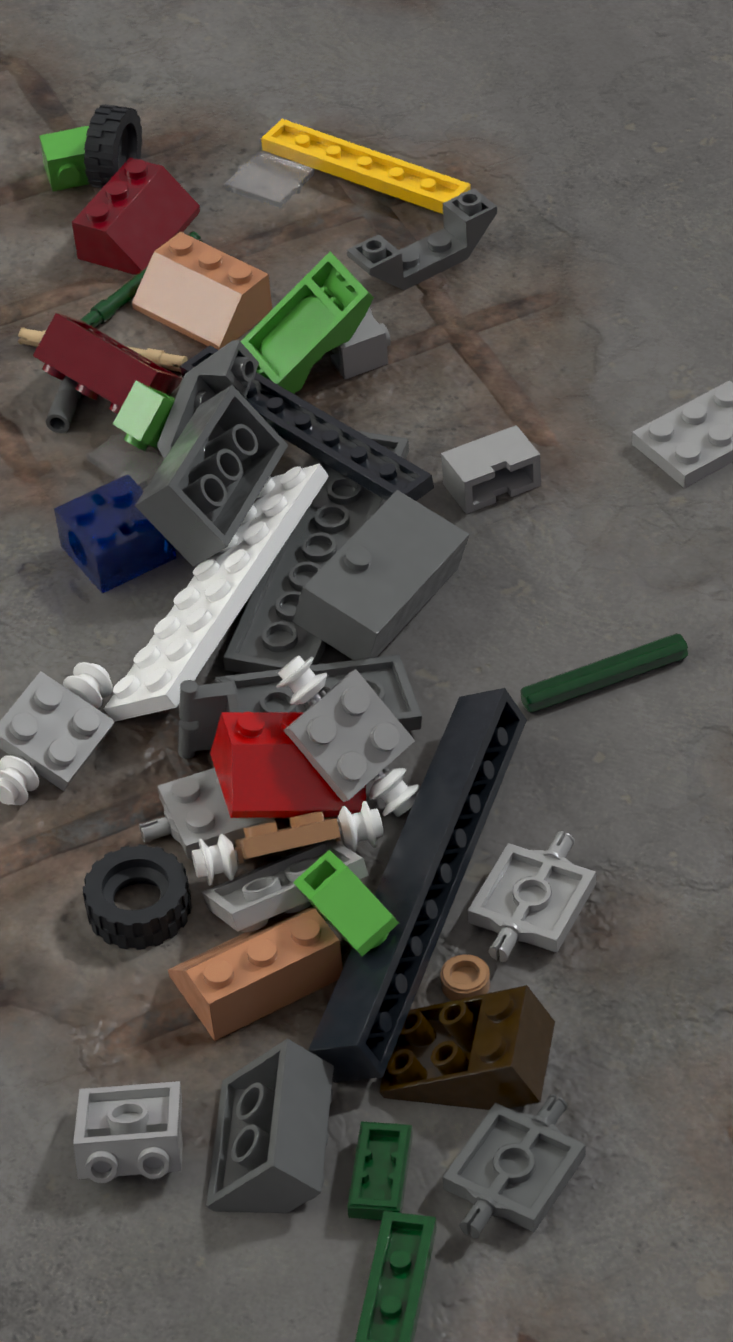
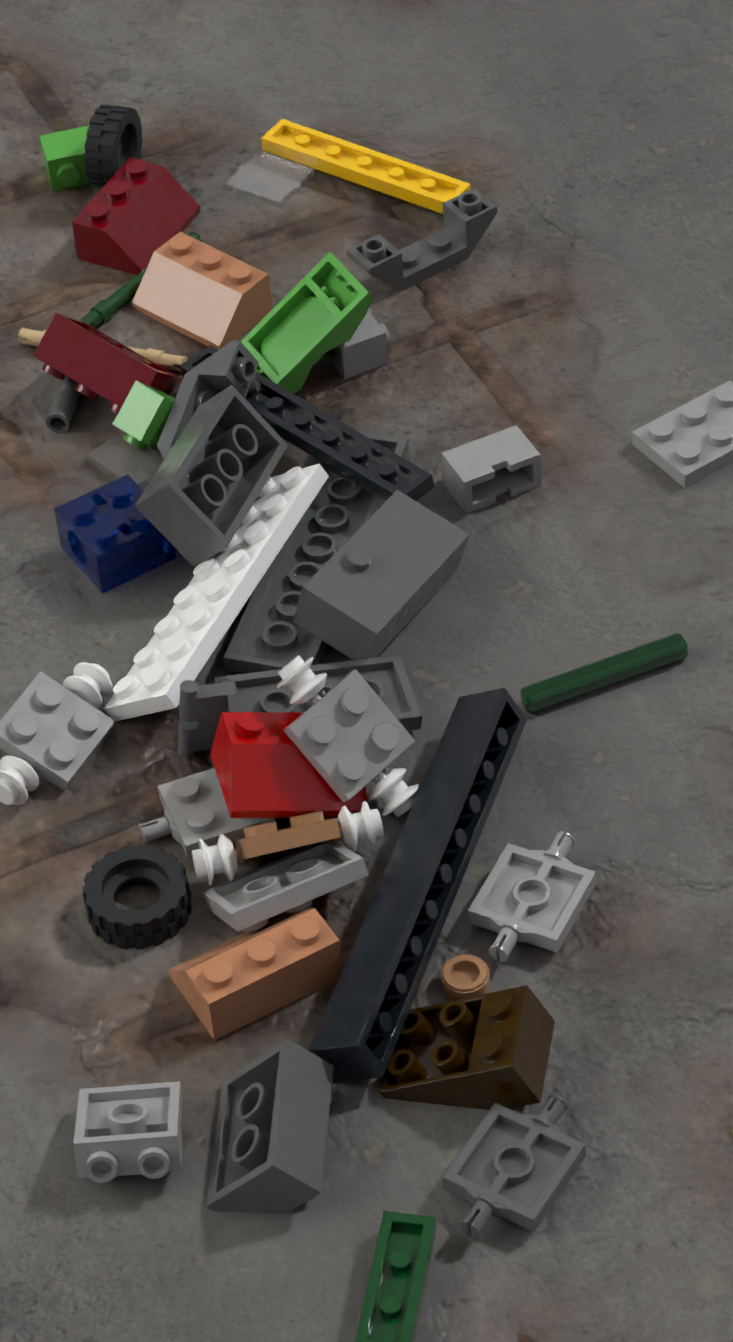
(346, 903): bright green slope -> none
(379, 1170): dark green plate -> none

